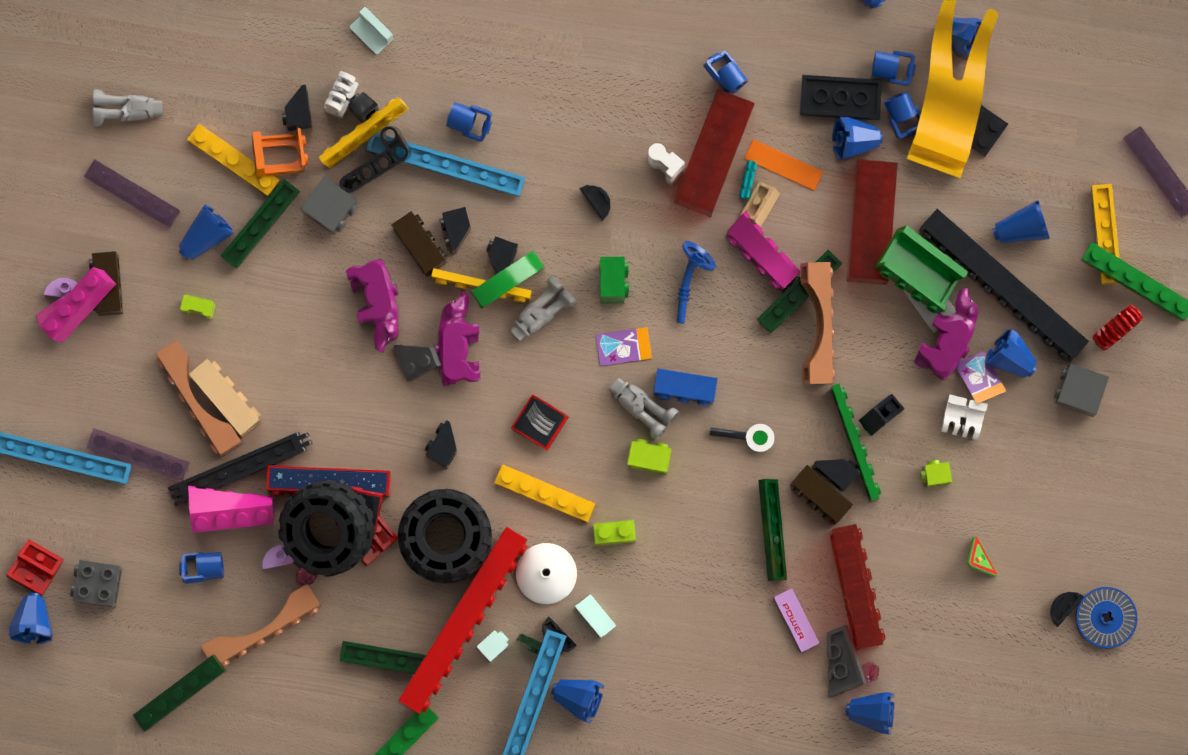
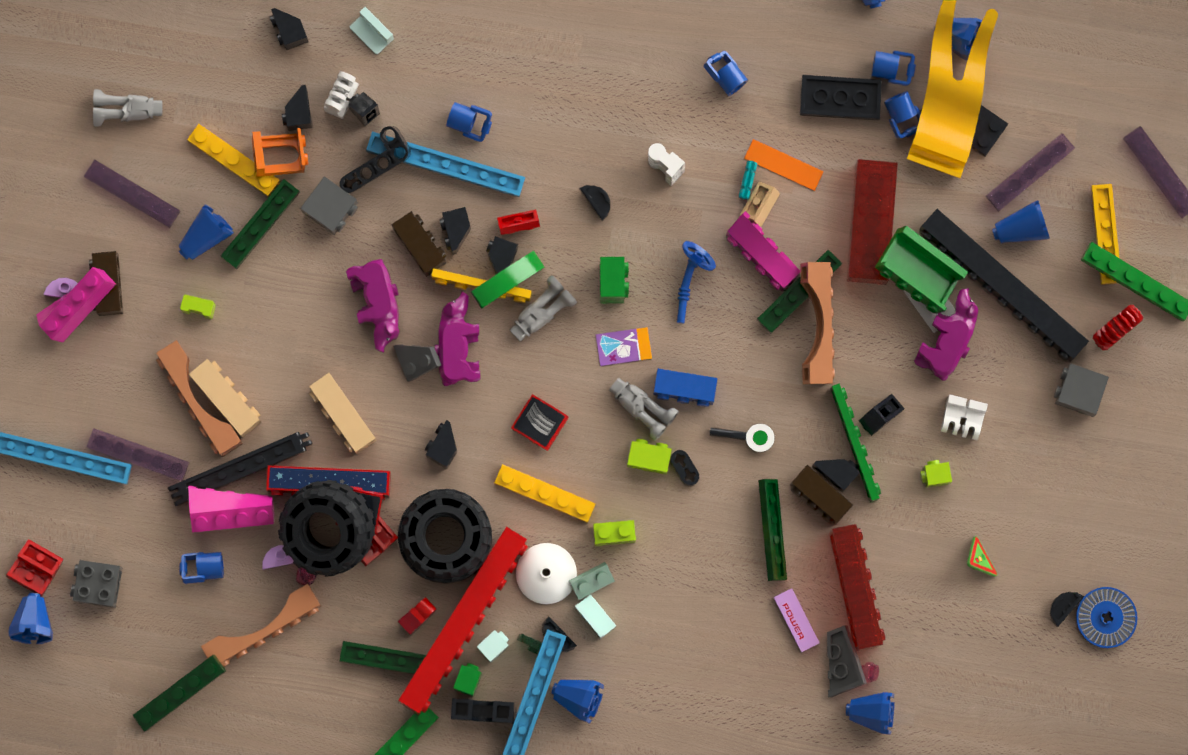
(290, 28): none -> black slope
(342, 413): none -> tan brick
(363, 132): yellow plate -> none
(417, 616): none -> leg
(468, 679): none -> green brick
(482, 711): none -> black arch
(518, 222): none -> red plate
(591, 580): none -> sand green plate
(681, 470): none -> black beam
(714, 153): clear red brick -> none
(854, 138): blue cone -> none
(980, 378): sticker -> none
(1011, 355): blue cone -> none
(1030, 172): none -> clear purple plate

